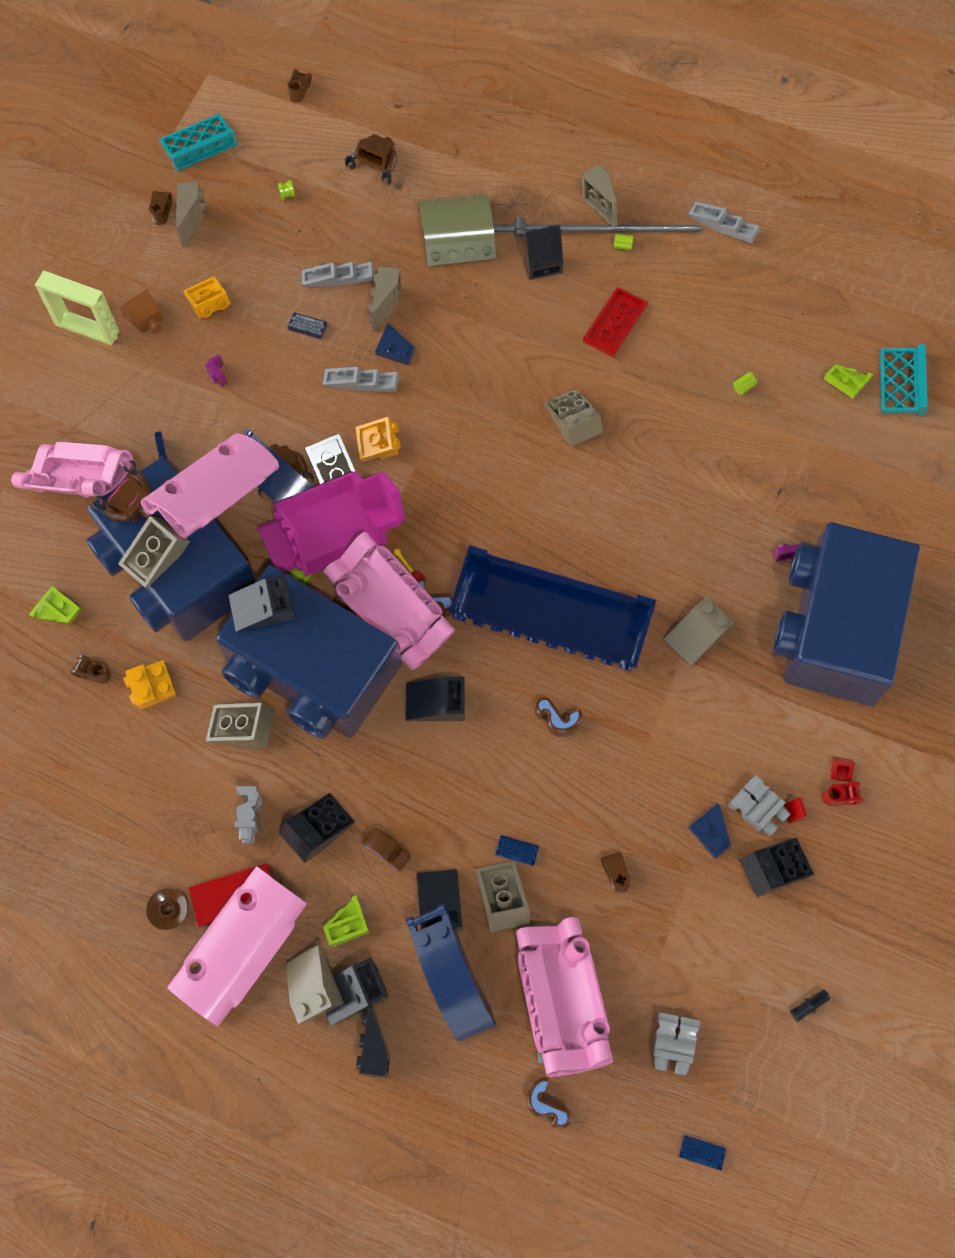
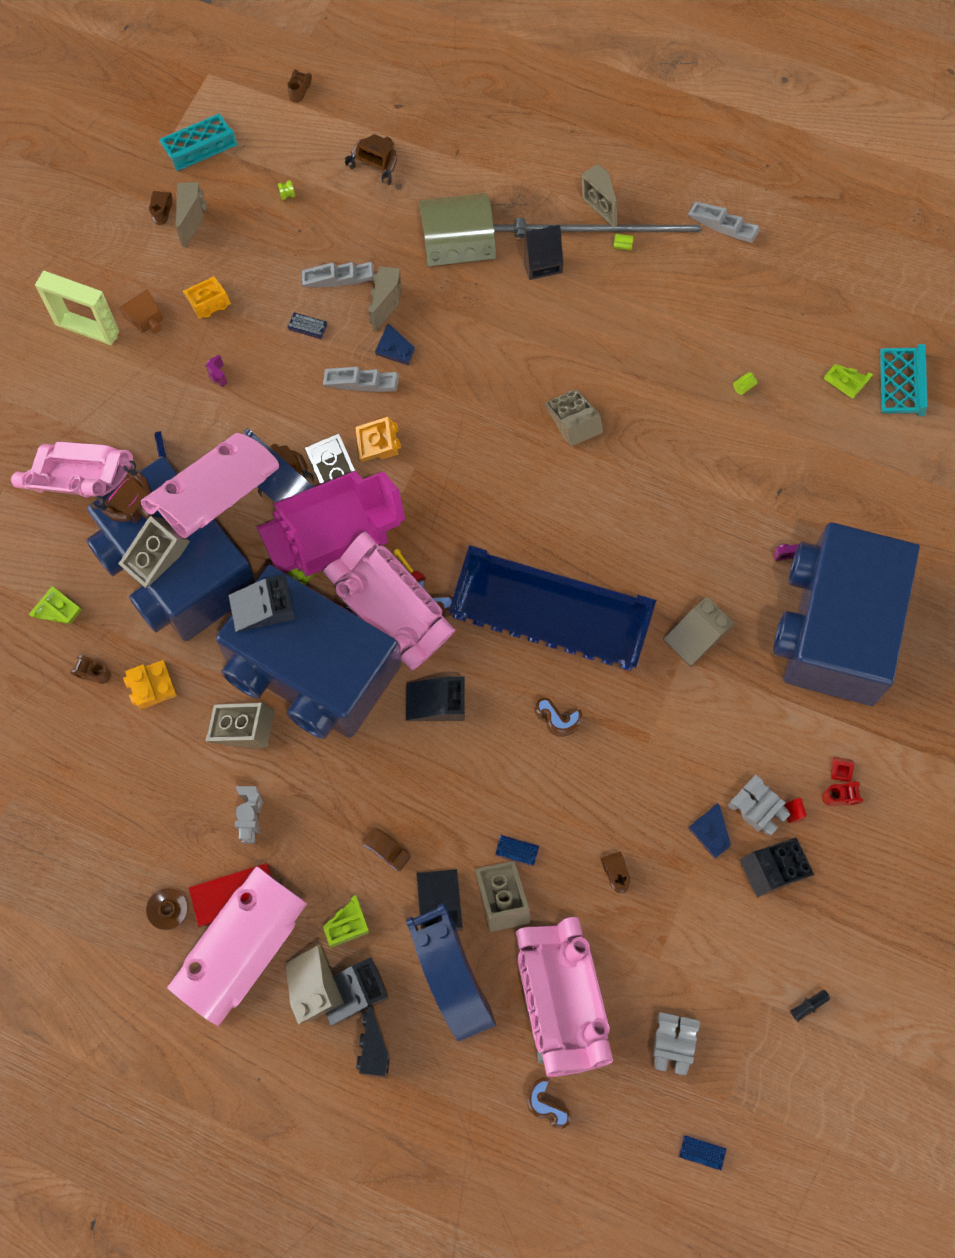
(316, 827): black slope -> none
(615, 322): red tile -> none

